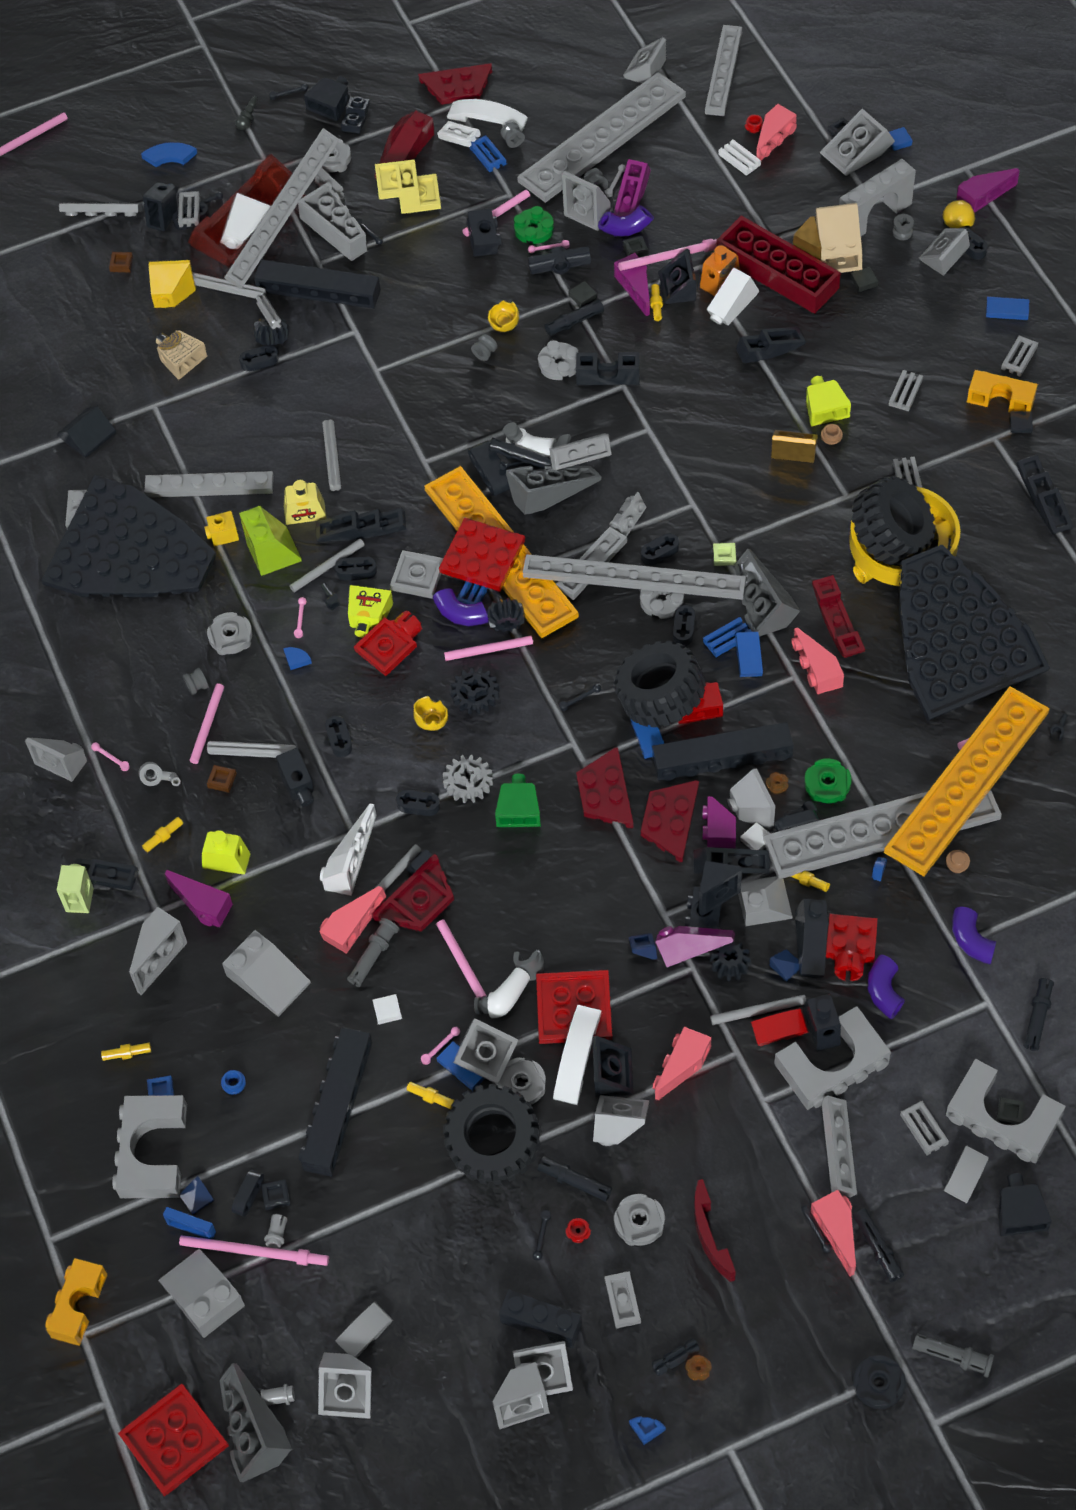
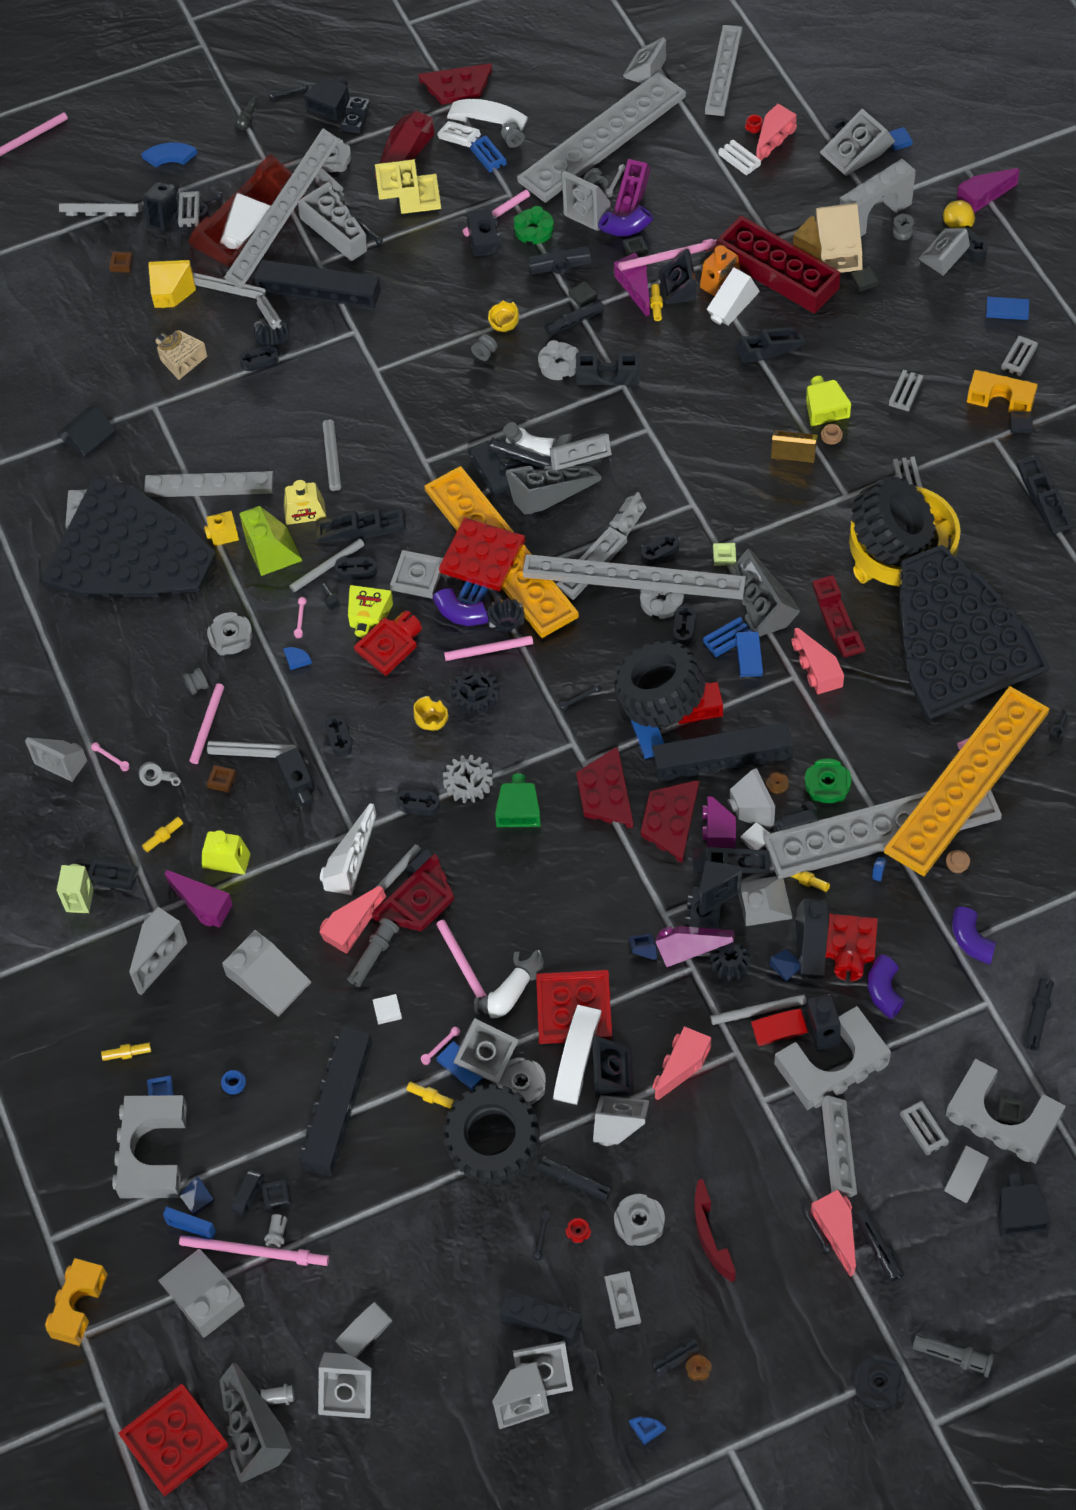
(565, 243): bright pink hinge -> none

